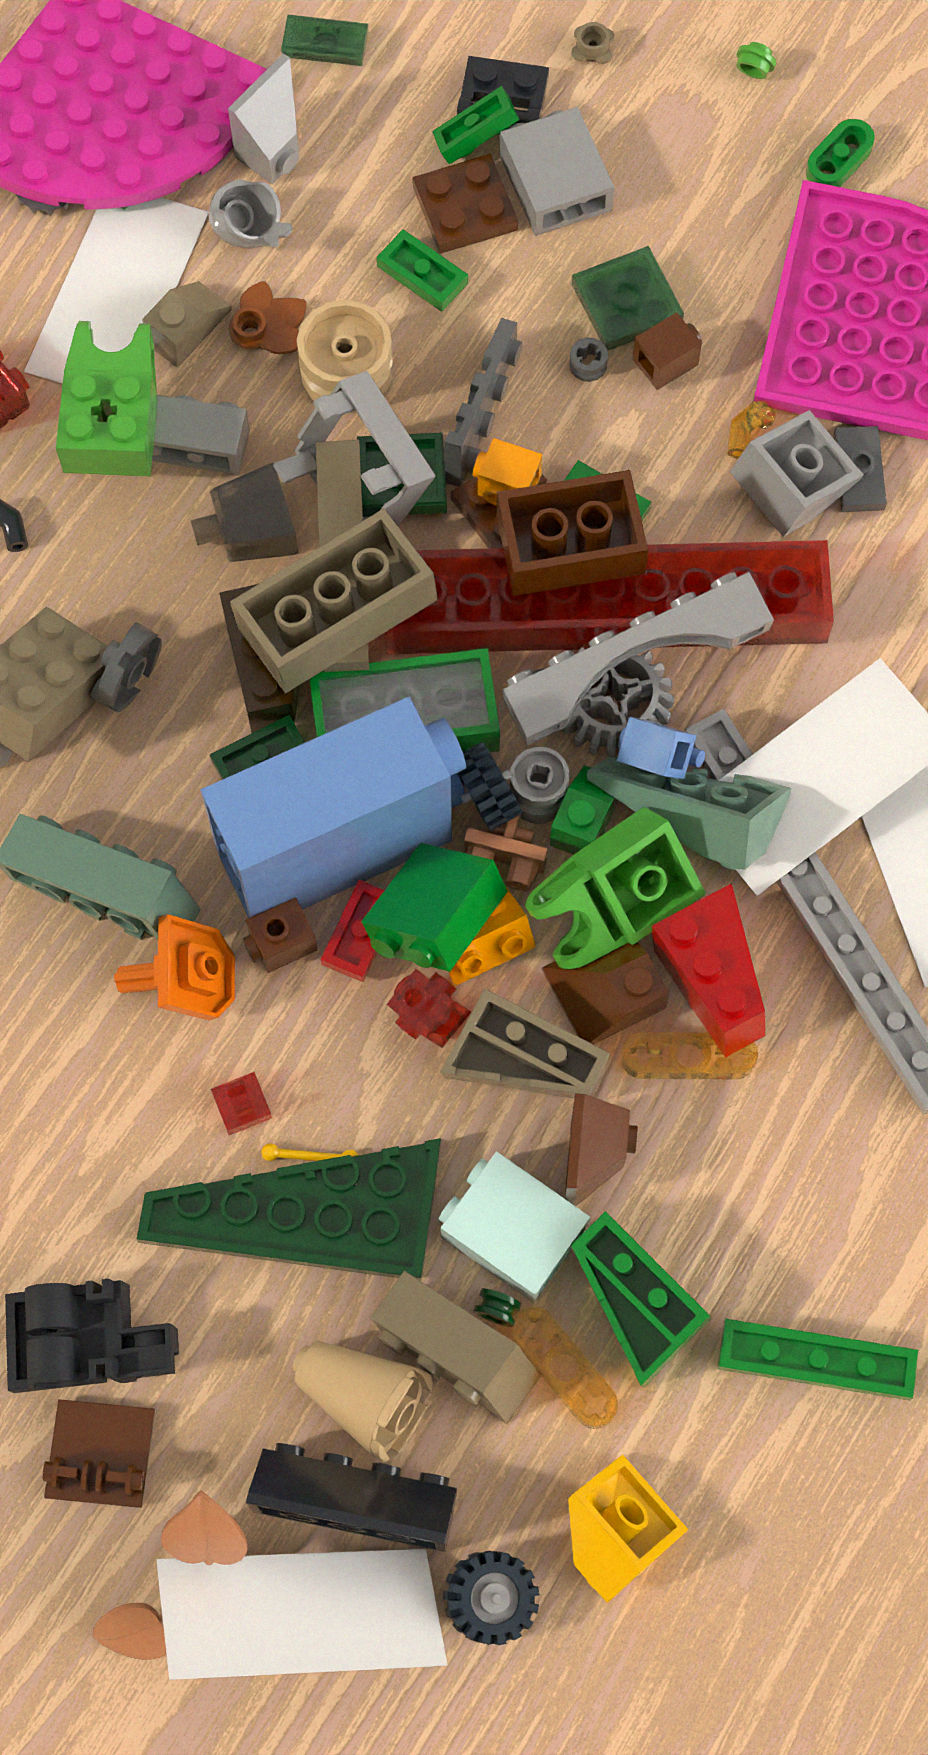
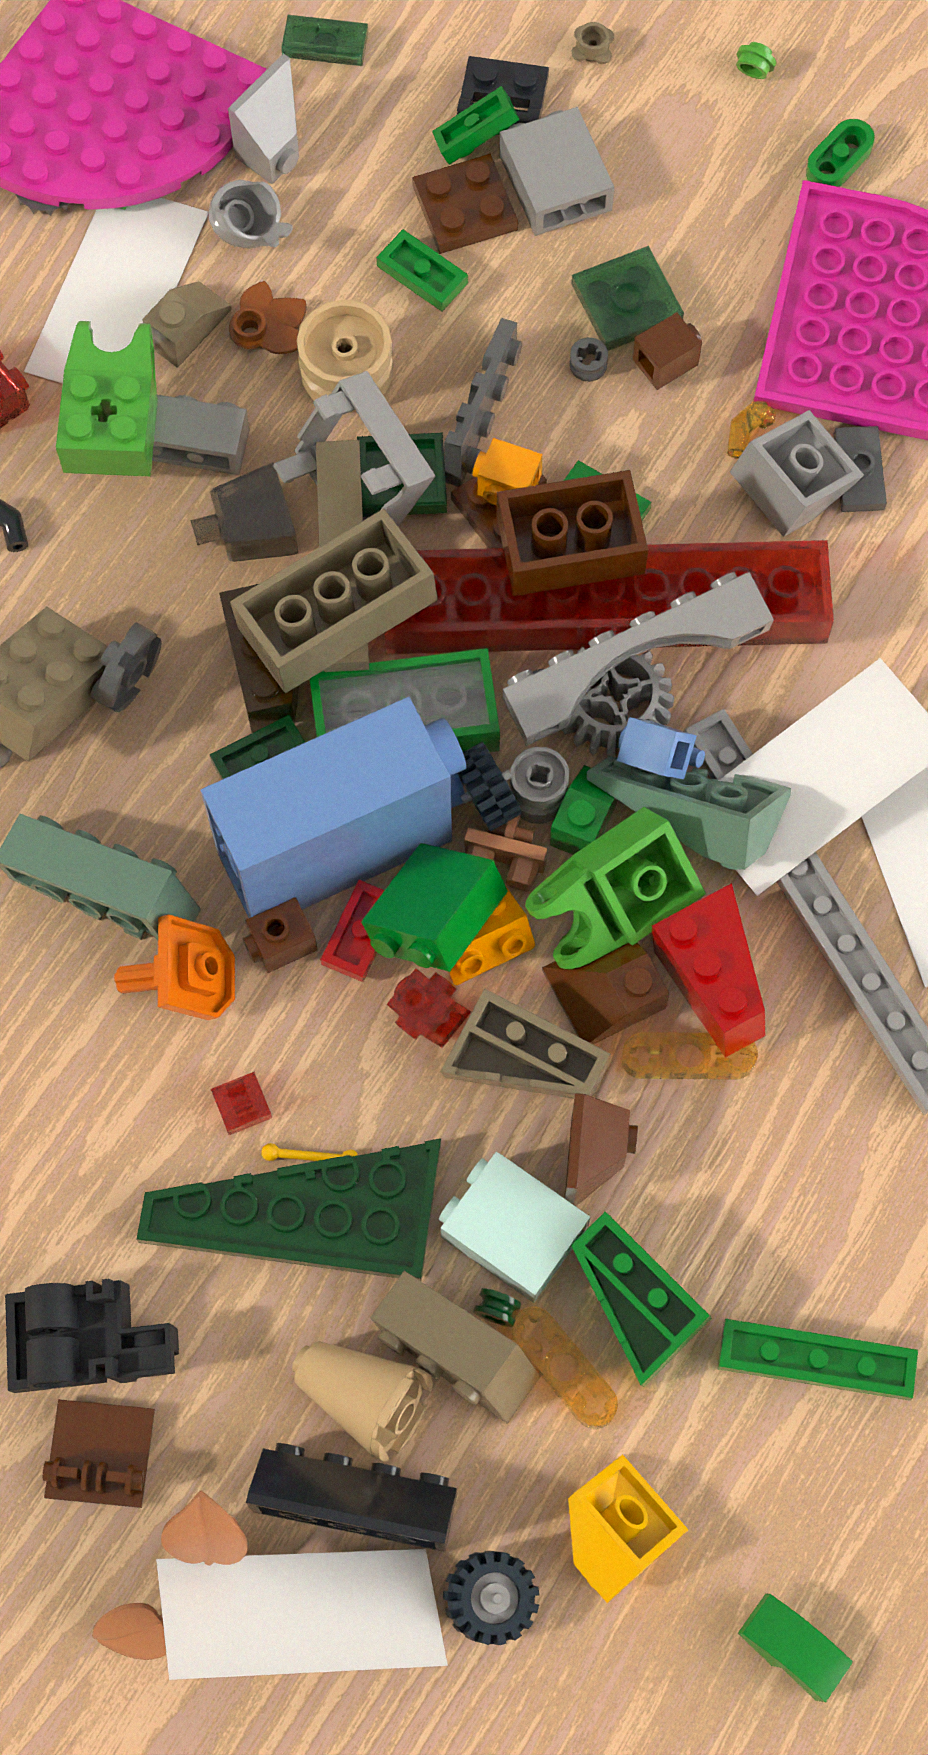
(796, 1647): none -> green slope

